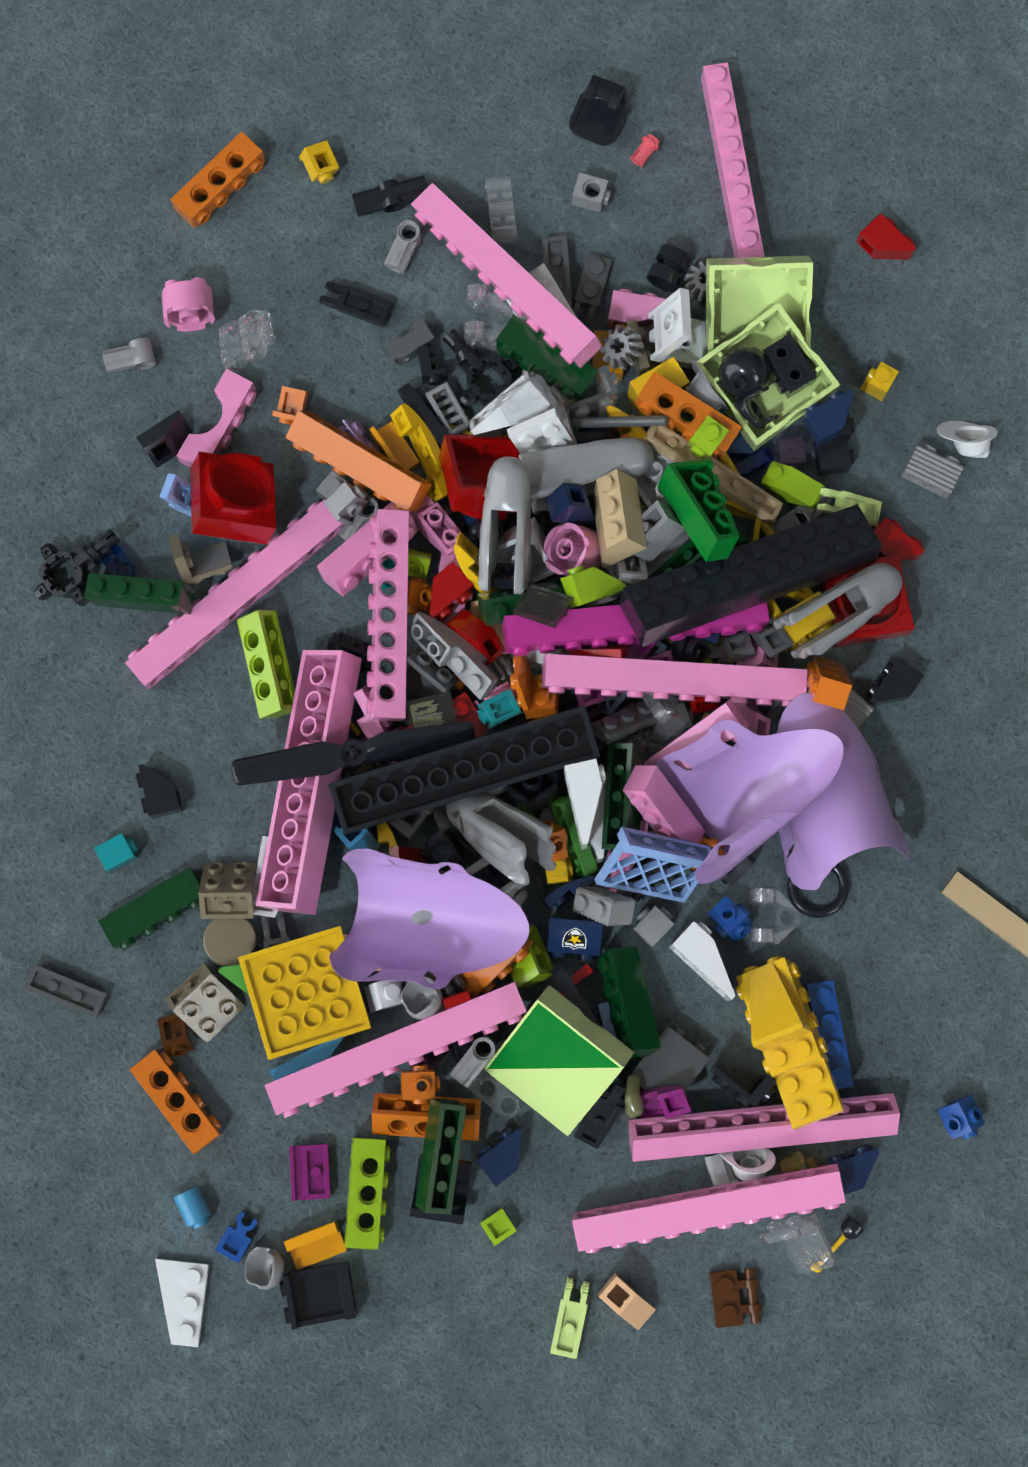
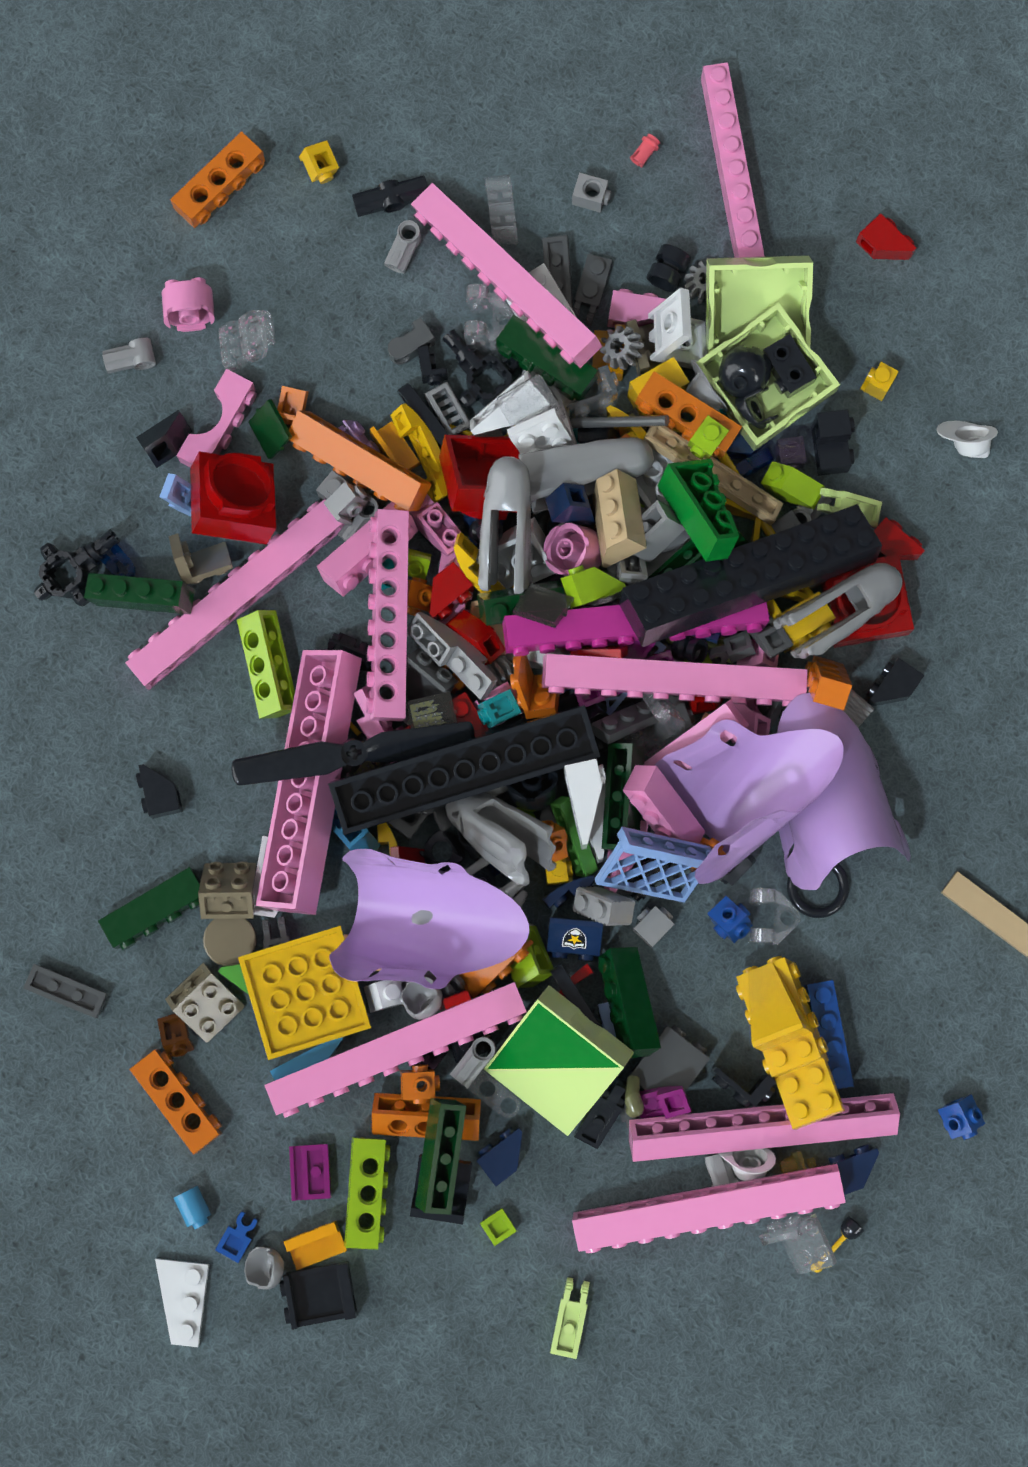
(117, 852): teal brick -> none
(270, 429): none -> dark green piece
(358, 304): black hinge -> none
(503, 576): black bracket -> none
(599, 111): black piece -> none
(626, 1301): light nougat slope -> none
(701, 954): white slope -> none
(726, 1297): reddish brown plate -> none
(828, 420): dark blue slope -> none
(932, 470): light grey brick -> none

